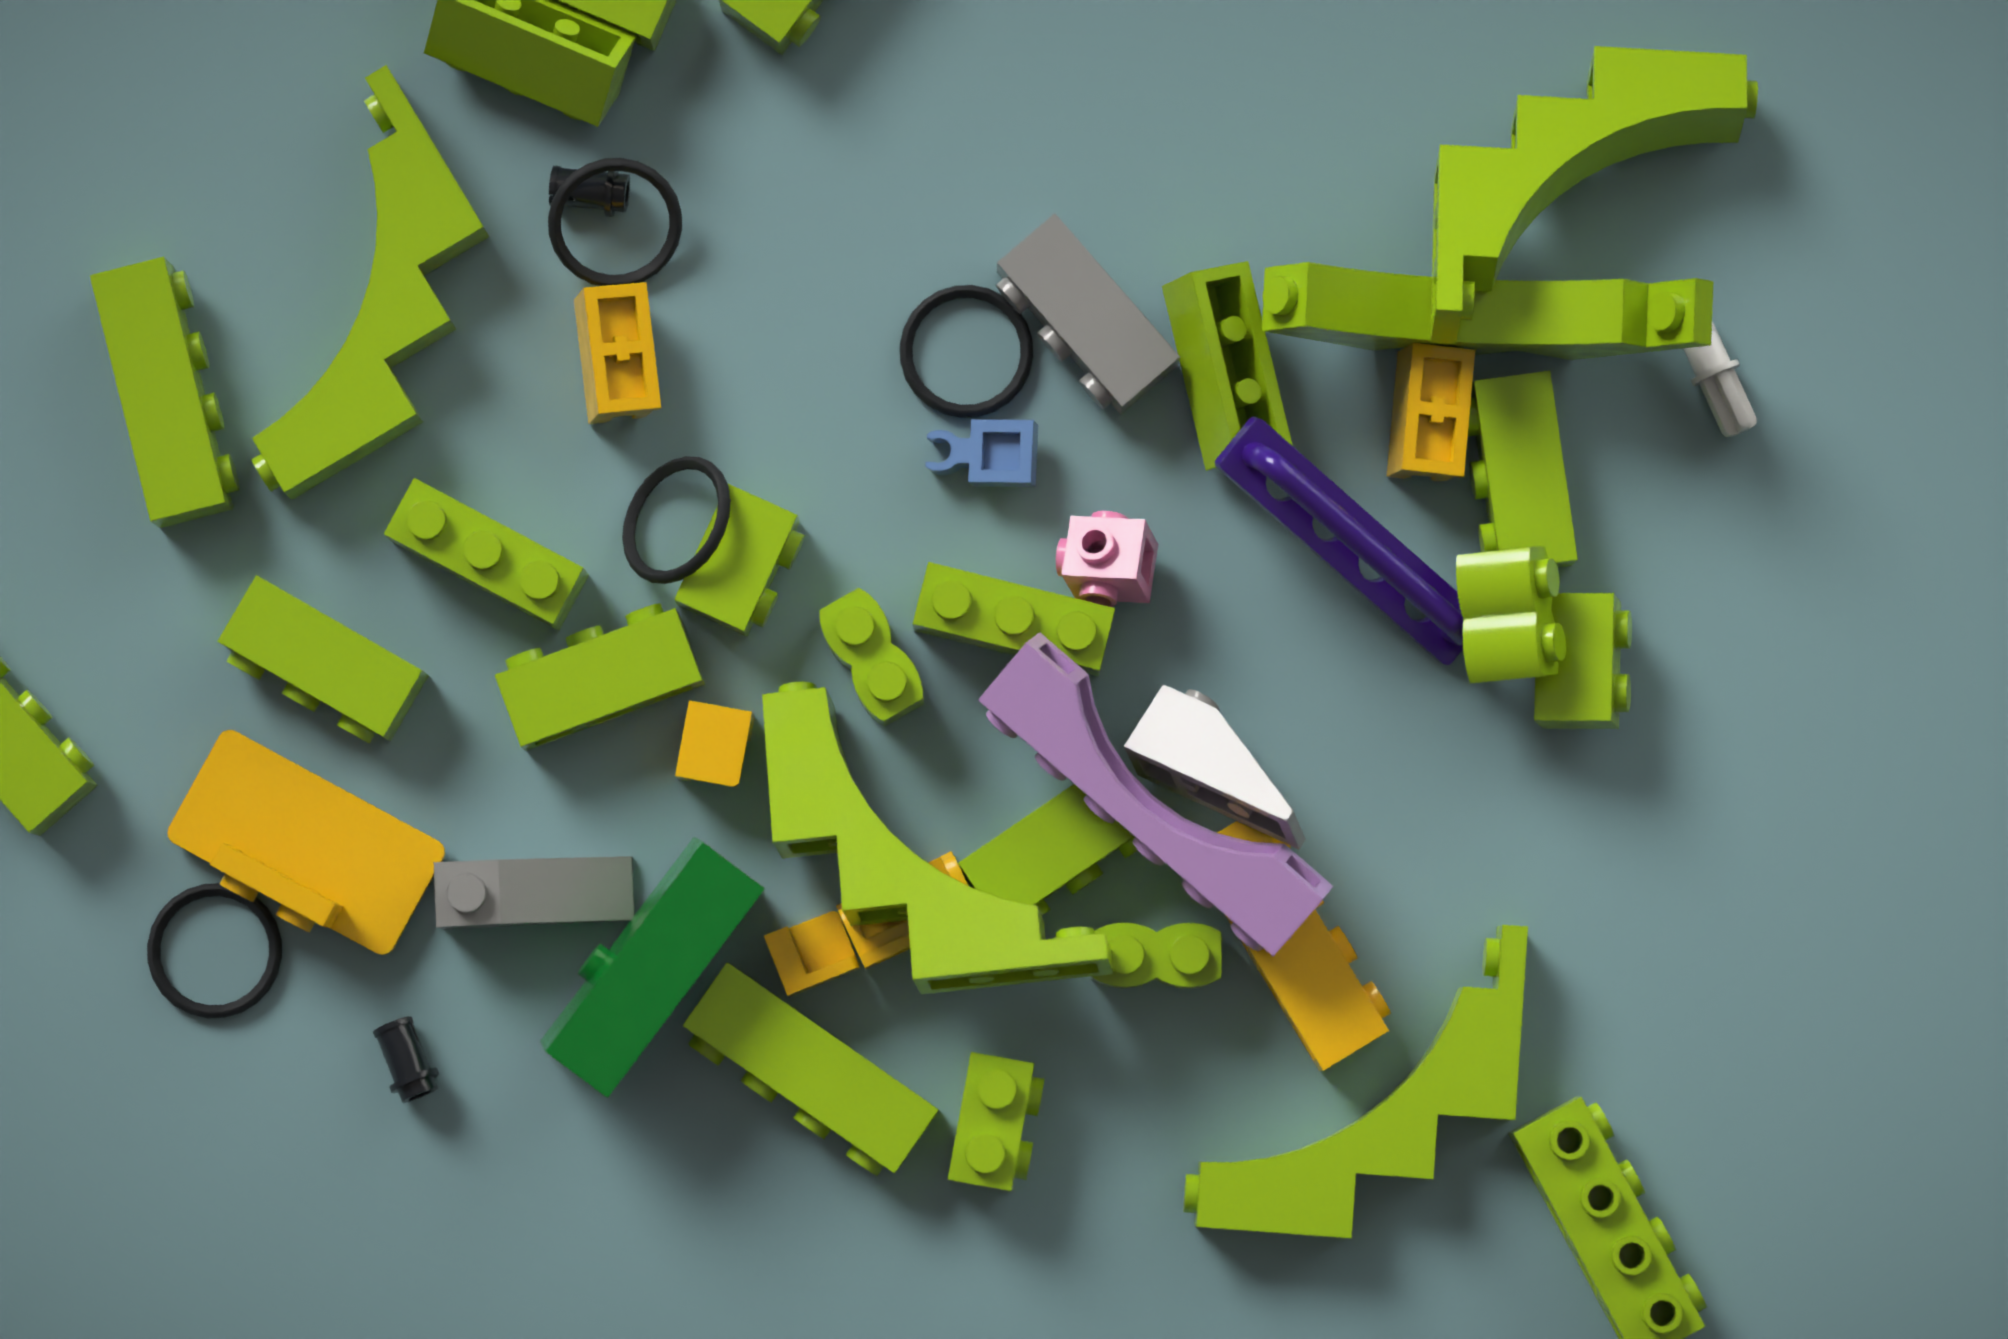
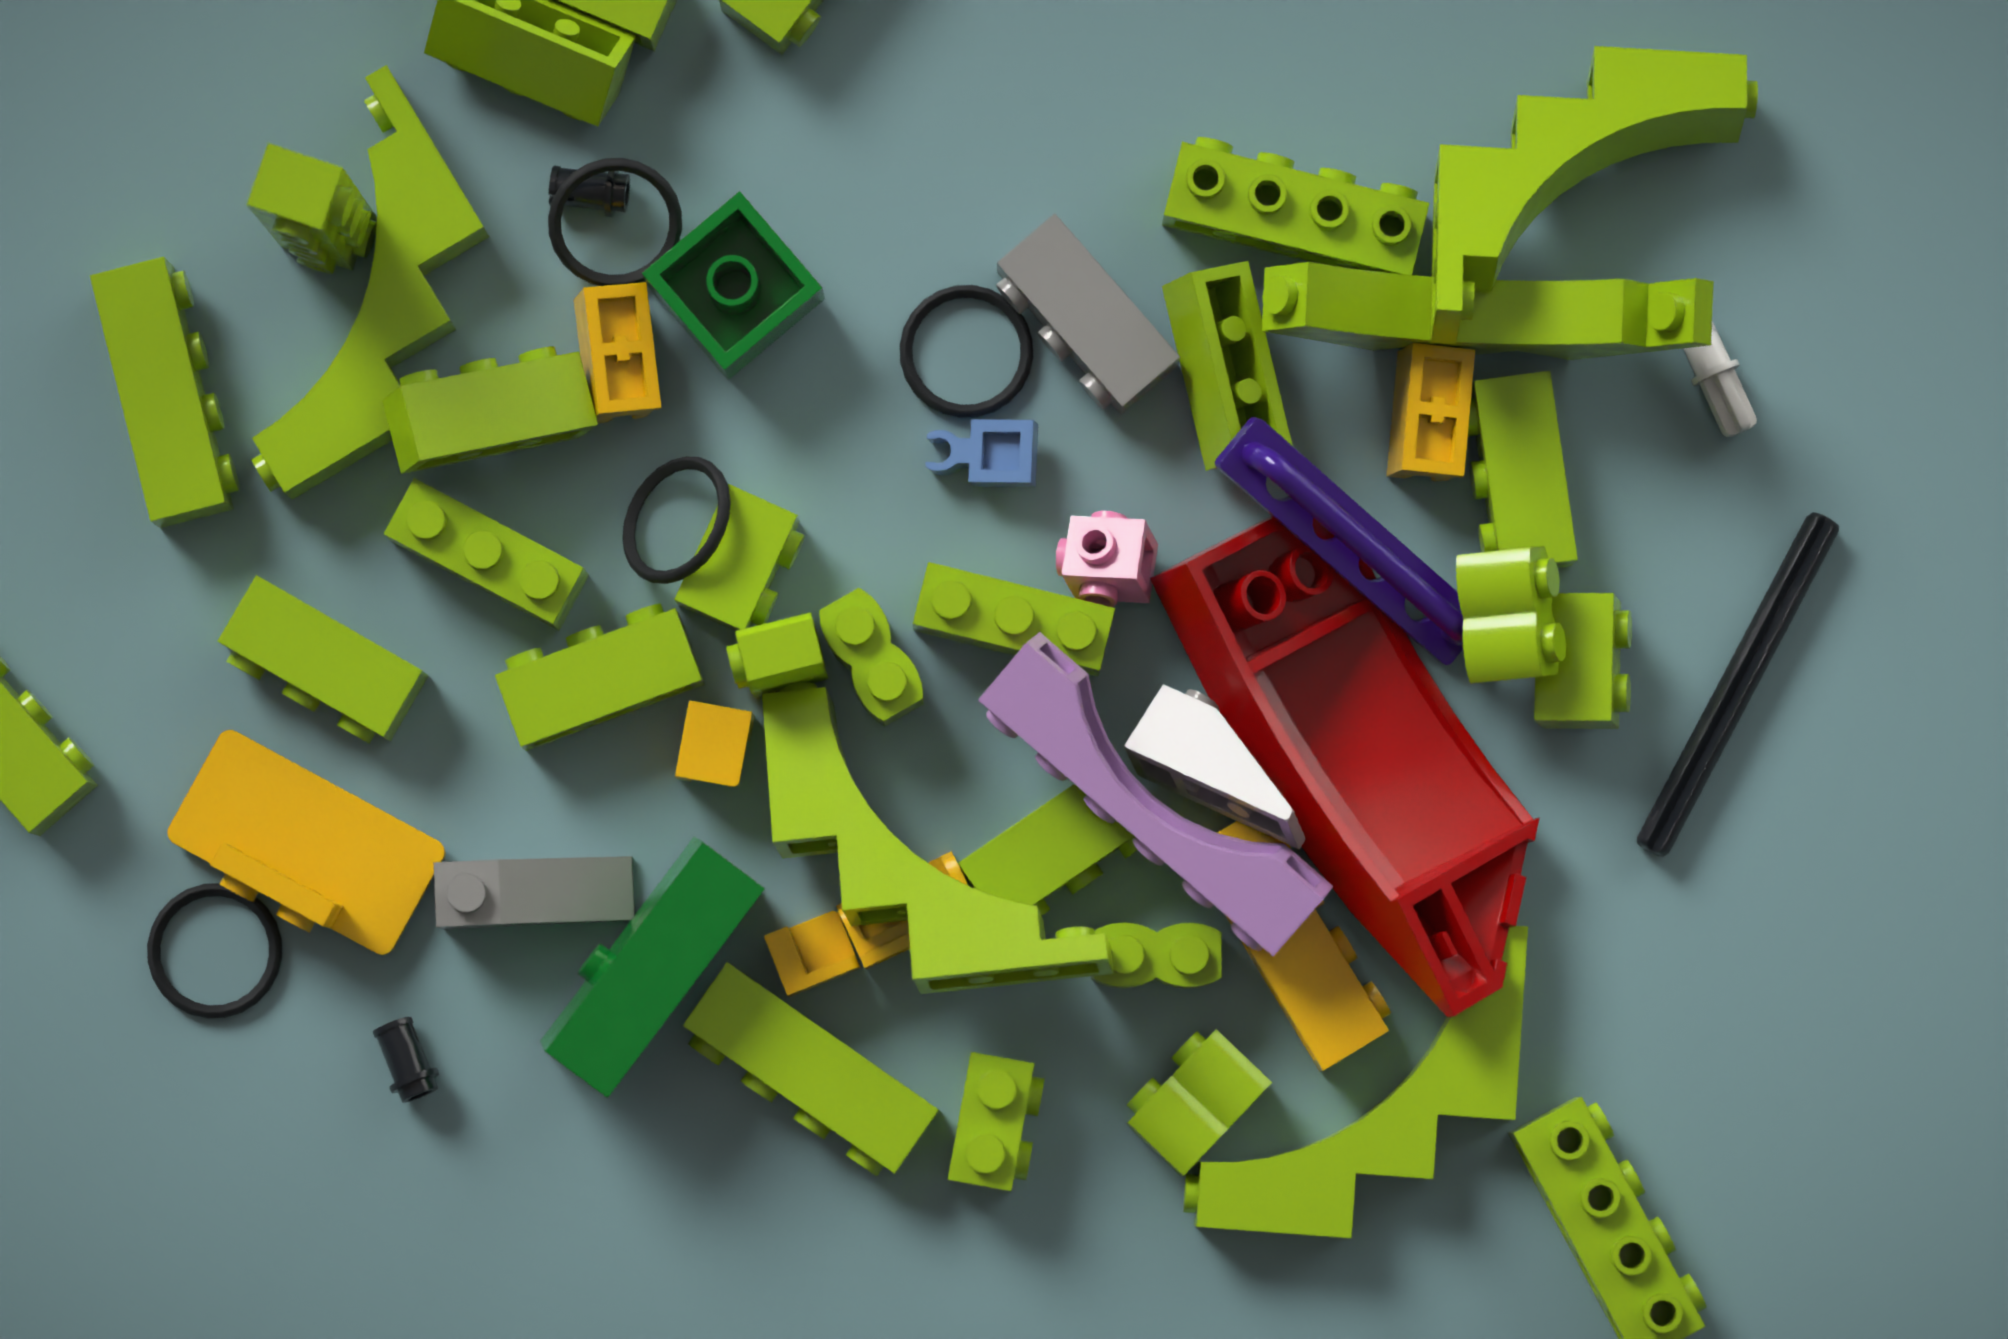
(312, 209): none -> lime brick
(489, 409): none -> lime brick
(733, 285): none -> green brick
(777, 655): none -> lime brick
(1197, 1101): none -> lime brick
(1294, 211): none -> lime brick
(1362, 751): none -> red slope
(1737, 684): none -> black axle

